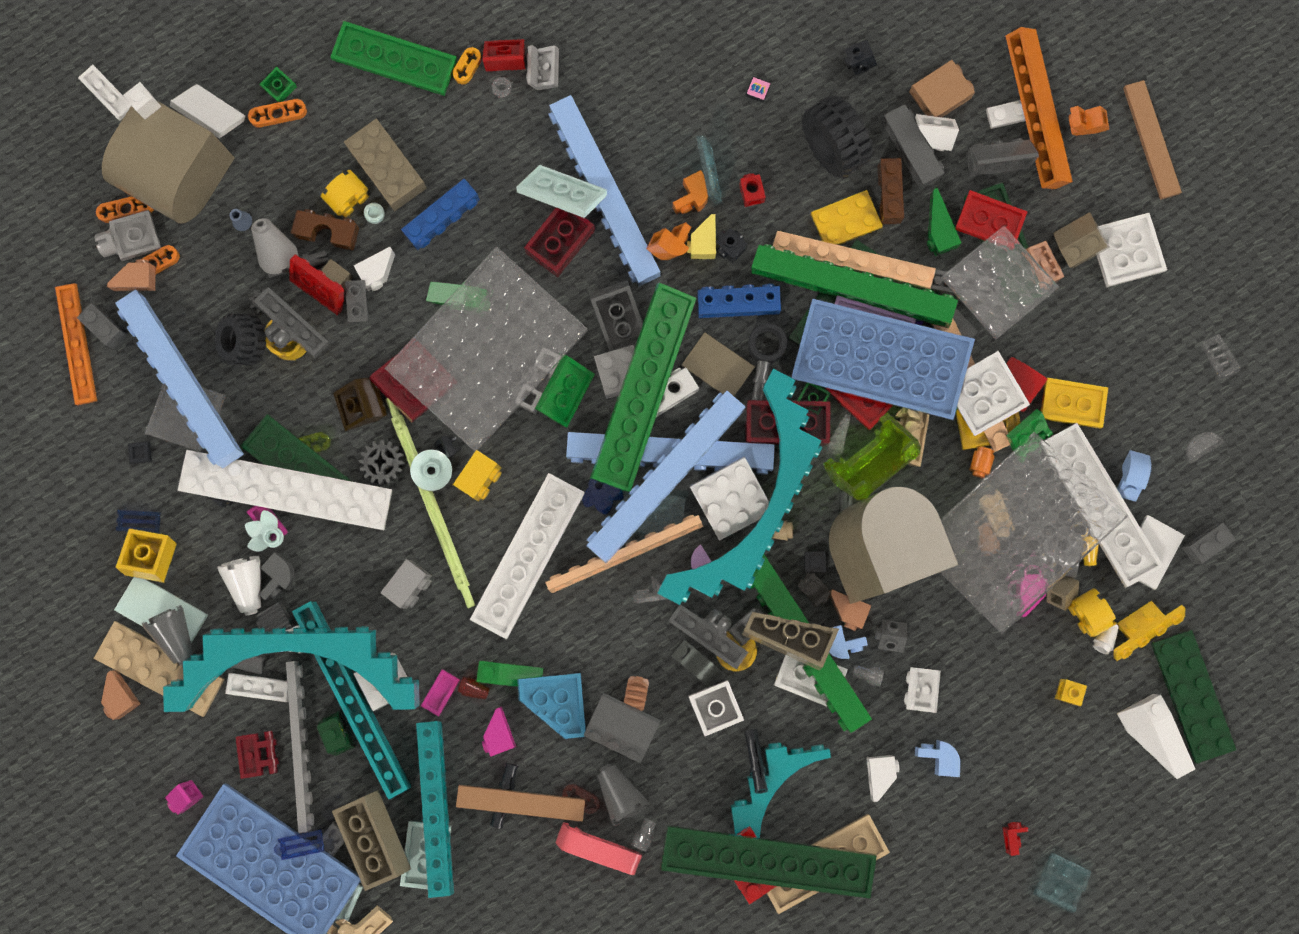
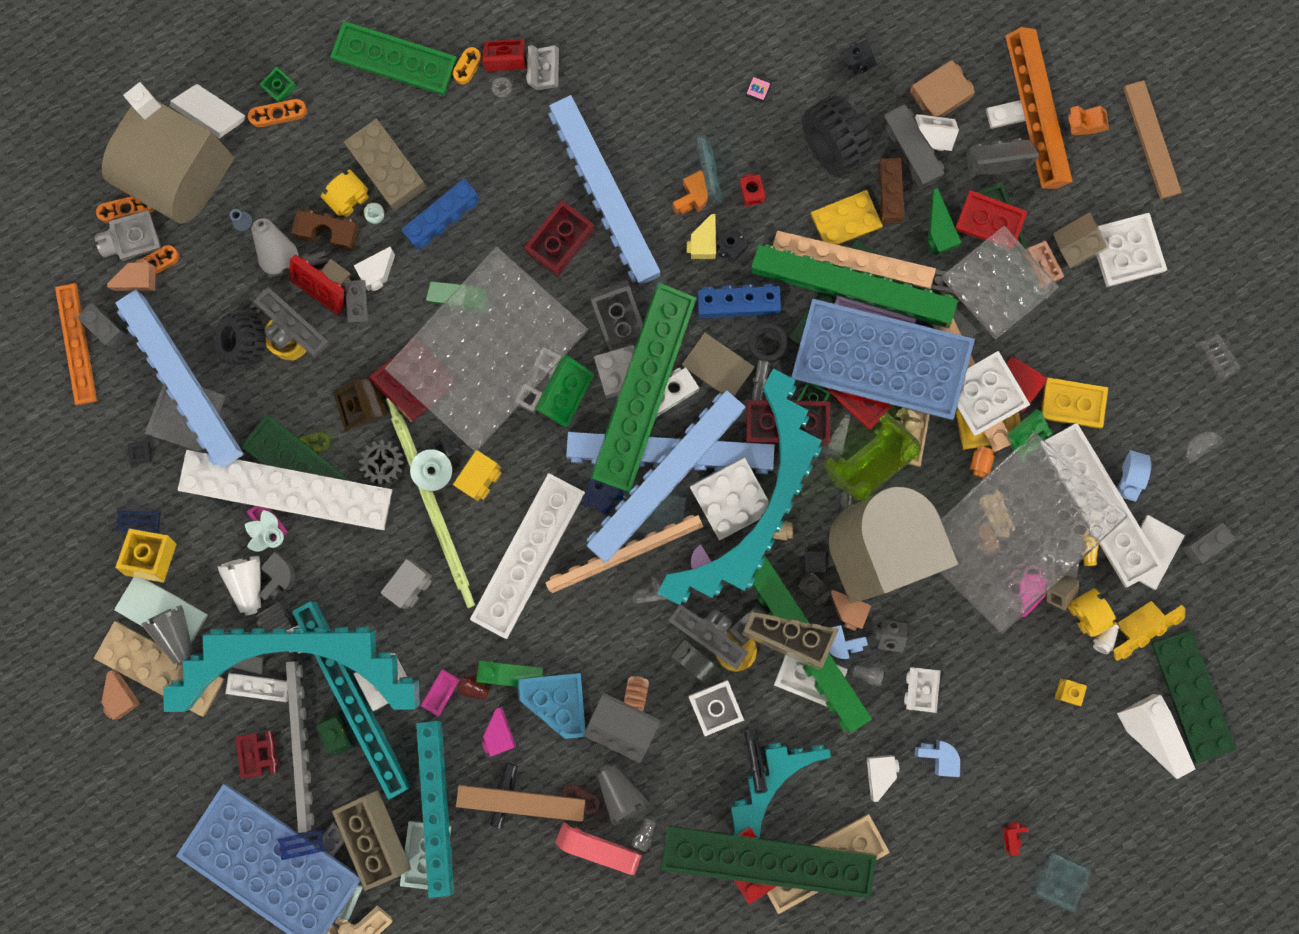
(105, 92): white tile -> none
(183, 797): dark pink slope -> none
(562, 191): light aqua tile -> none
(669, 244): orange brick -> none

